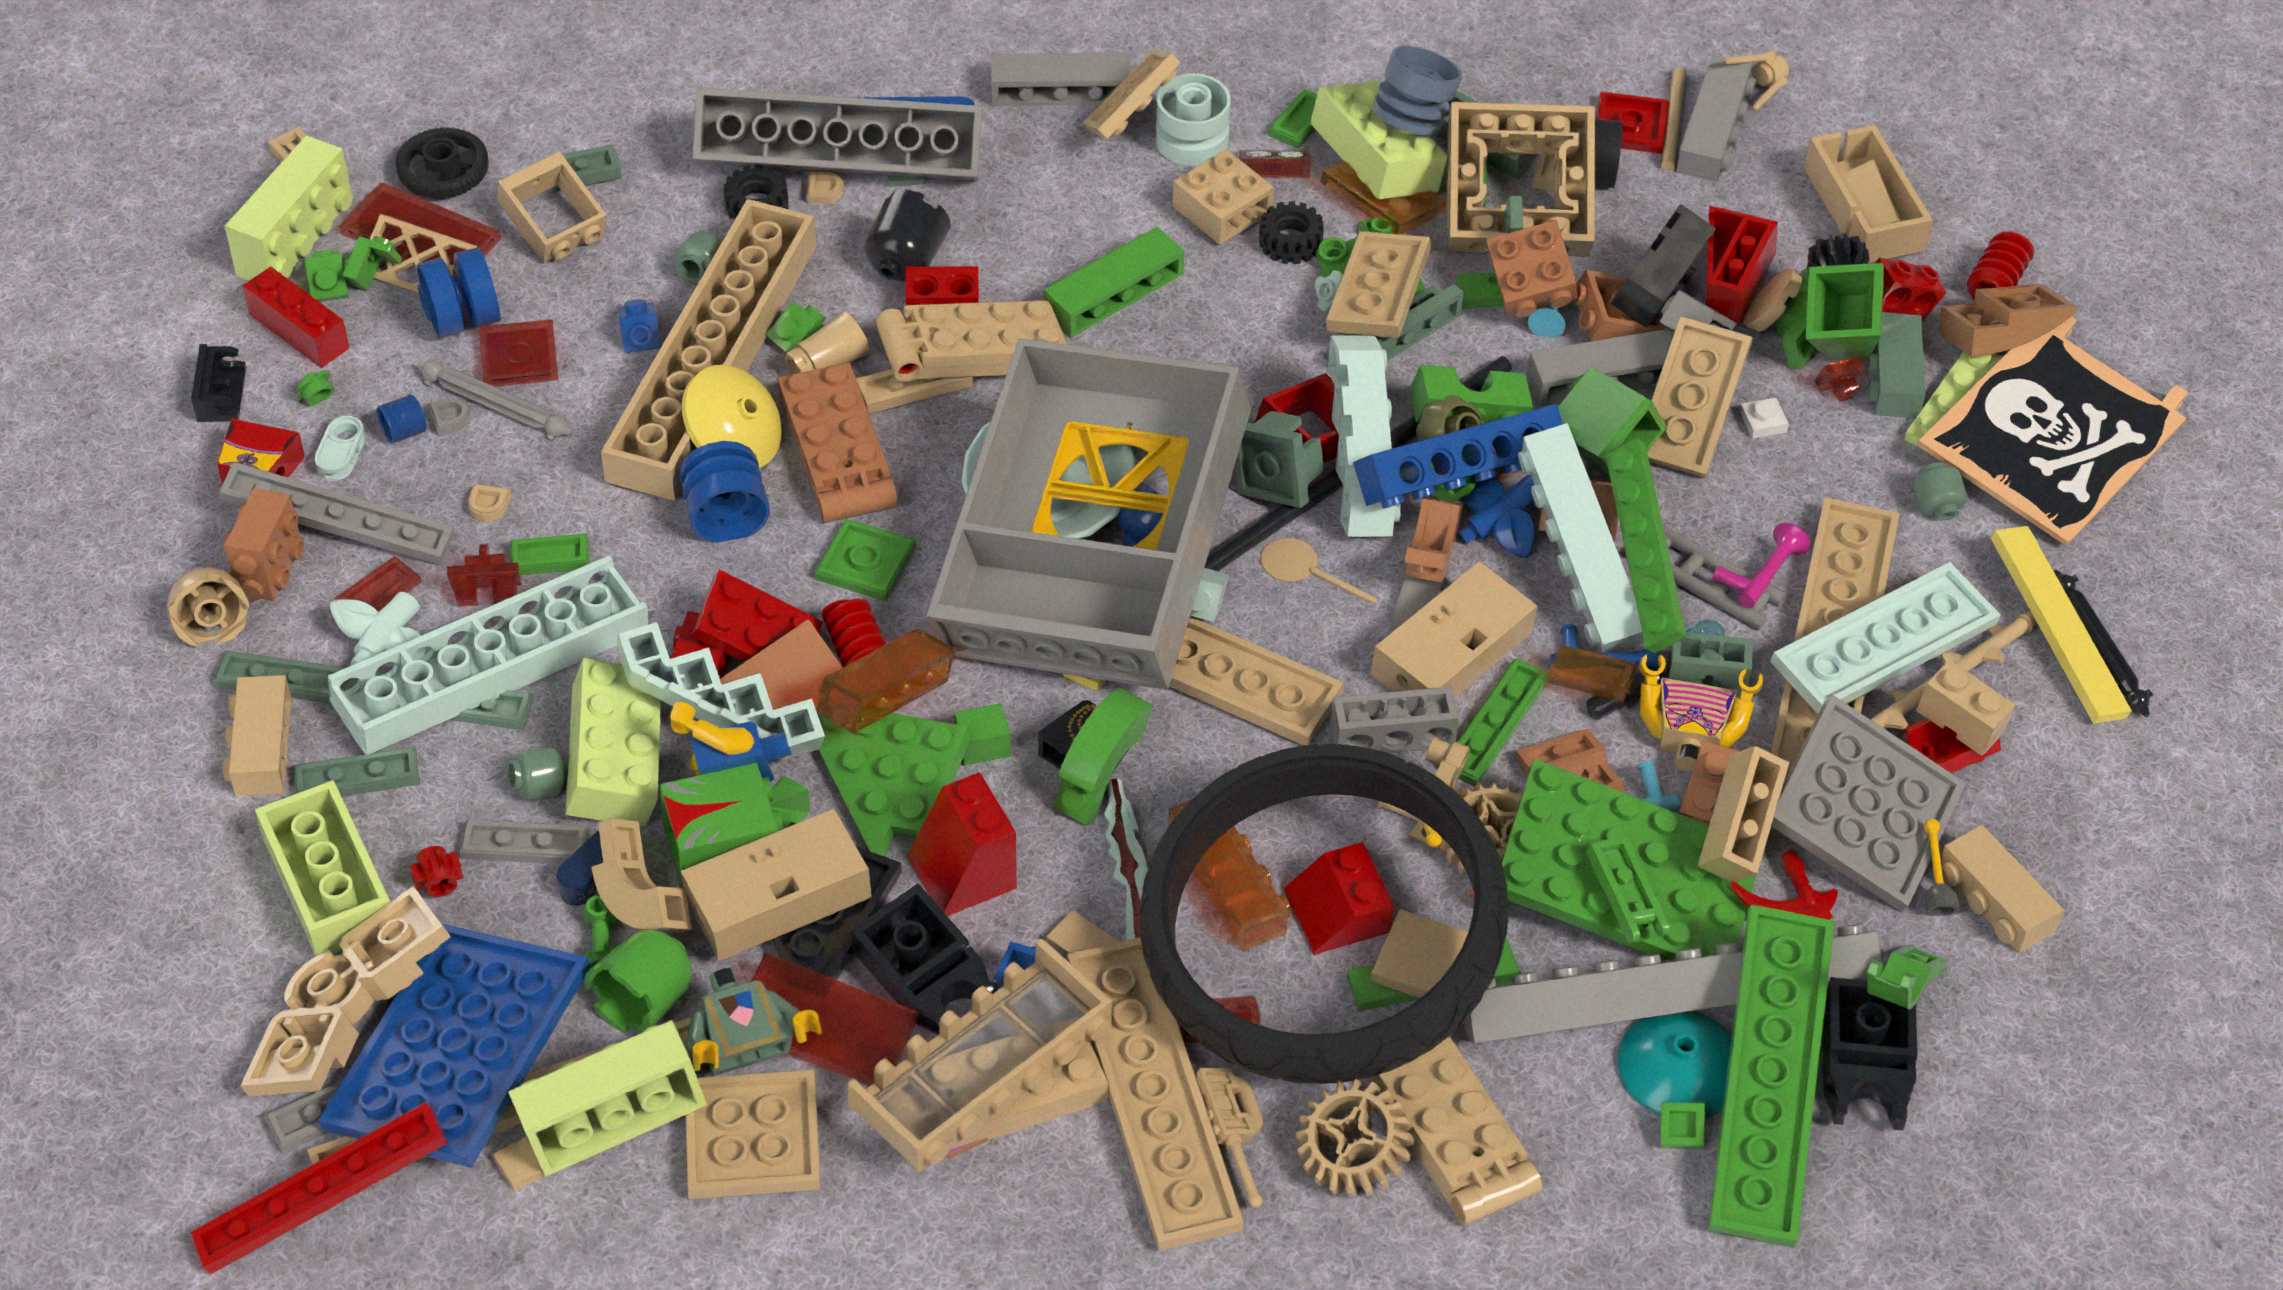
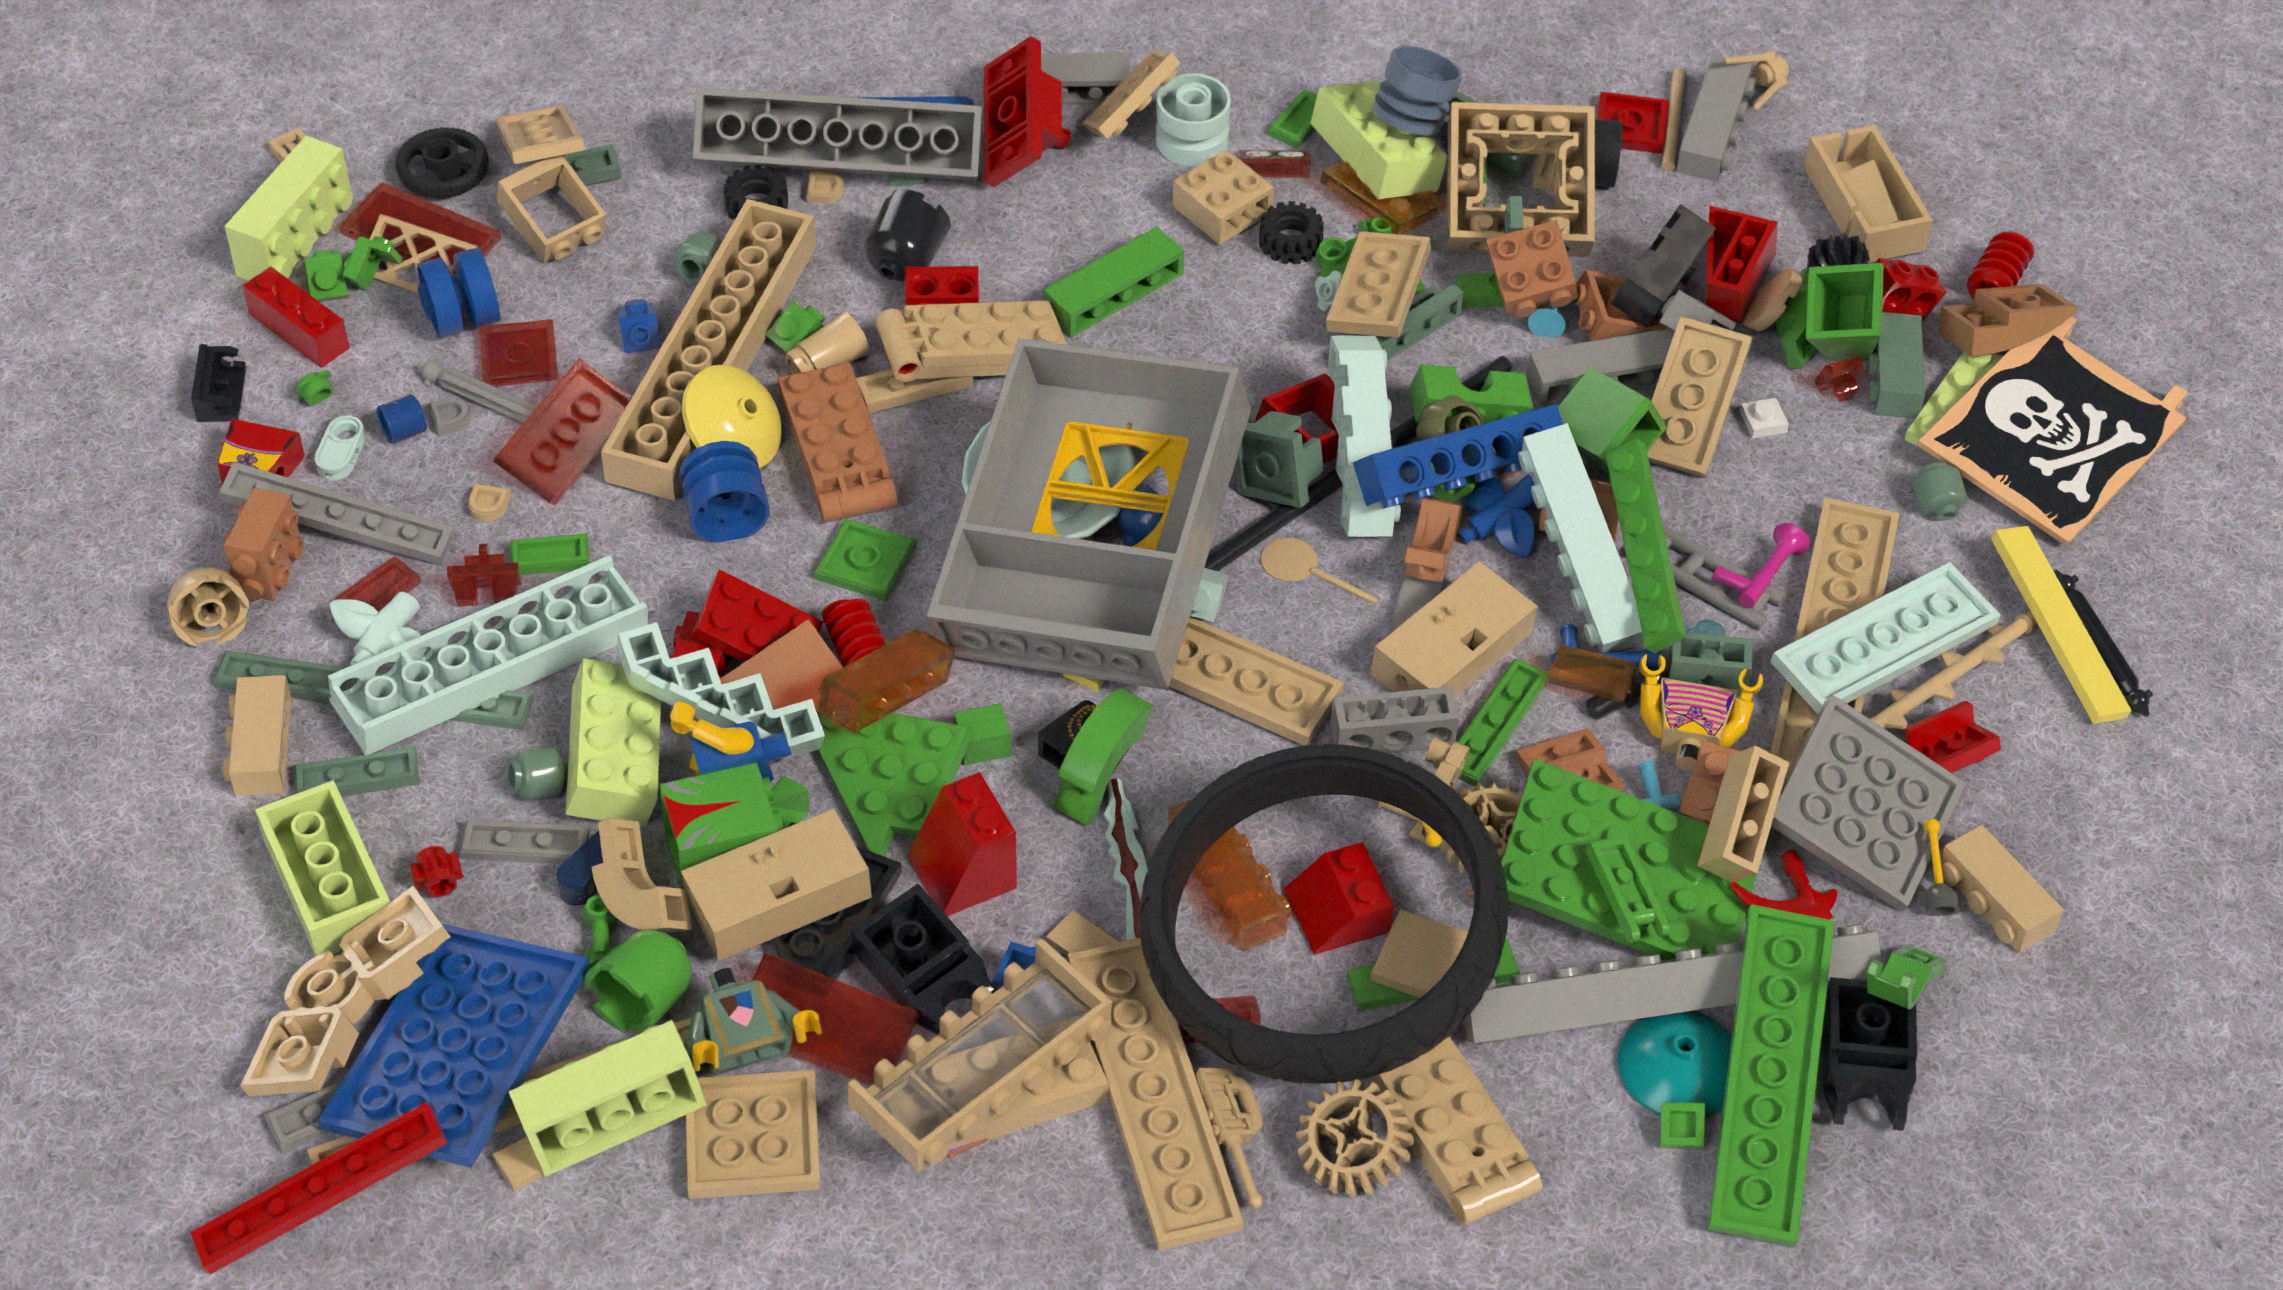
(539, 134): none -> tan tile
(564, 432): none -> clear red tile
(1019, 112): none -> red brick
(1966, 706): tan brick -> none

